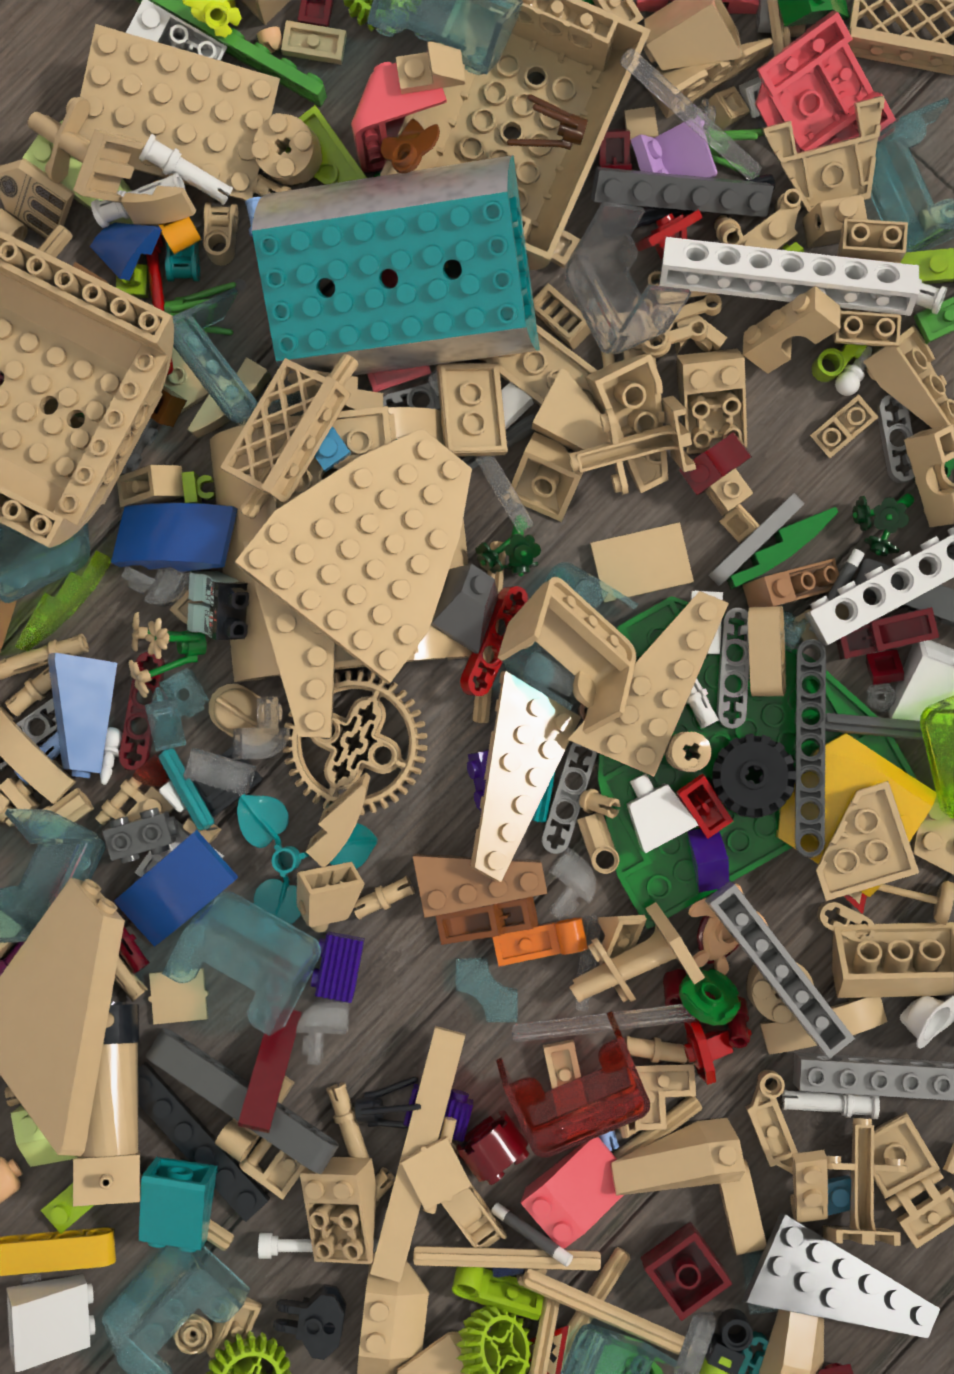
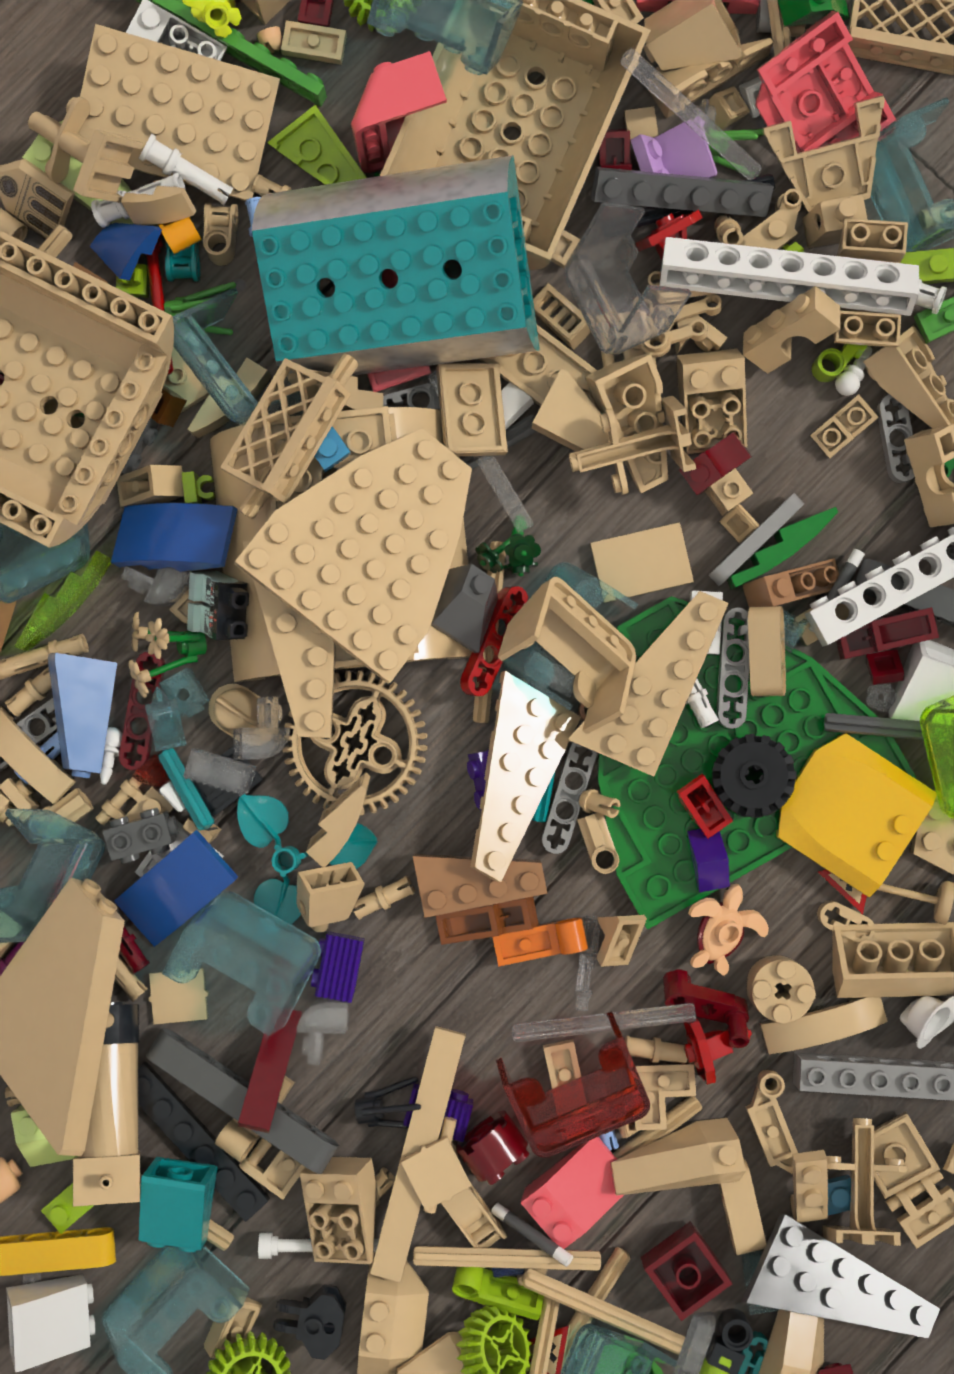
(194, 1344): tan plate -> none
(275, 137): tan brick -> none
(347, 1121): tan pin -> none
(410, 146): dark orange plate -> none
(430, 70): tan slope -> none
(497, 1000): clear light blue tile -> none
(546, 477): tan slope -> none
(570, 128): reddish brown plant -> none
(578, 877): clear brick -> none
(657, 814): white torso -> none
(657, 950): tan piece -> none
(699, 748): tan piece -> none
(704, 1008): green tile -> none
(779, 969): light grey brick -> none
(816, 733): dark grey beam -> none
(832, 1102): white pin -> none
(866, 846): tan plate -> none
(889, 517): dark green plant -> none

